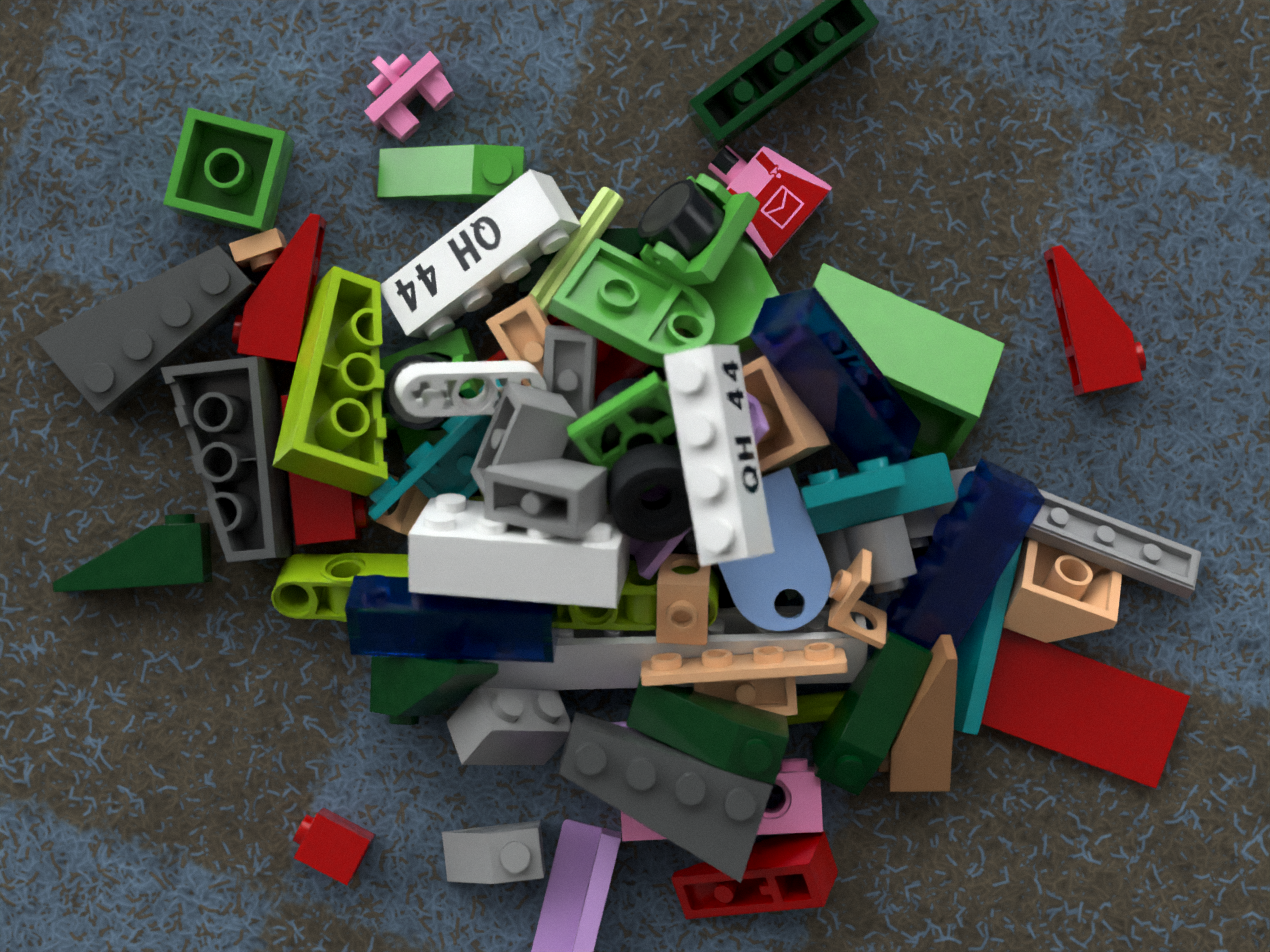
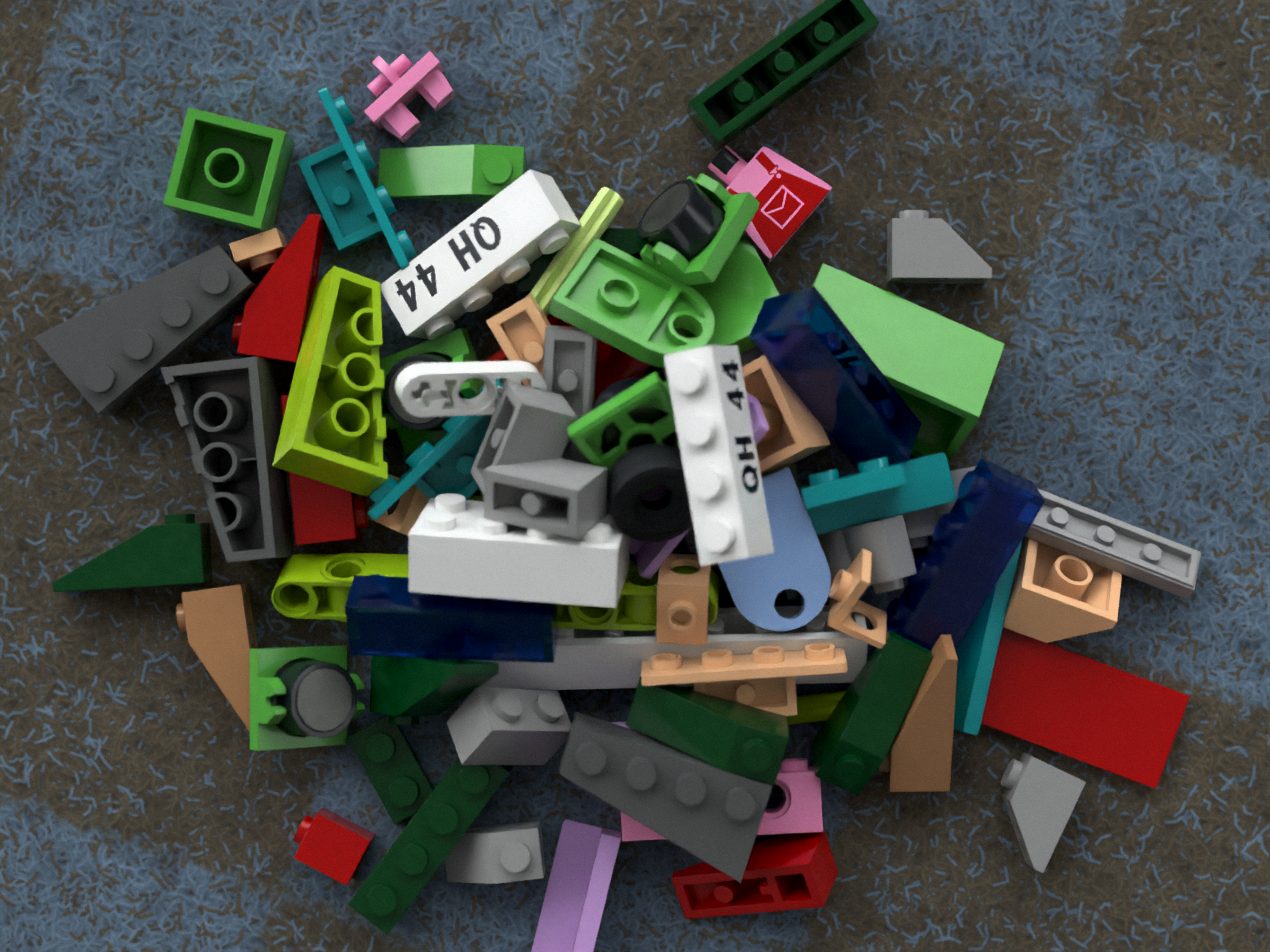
(221, 634): none -> medium nougat slope
(308, 698): none -> piece
(346, 192): none -> teal bracket
(392, 768): none -> dark green plate
(426, 842): none -> dark green arch
(930, 252): none -> light grey slope
(1039, 805): none -> light grey slope
(1094, 336): red slope -> none

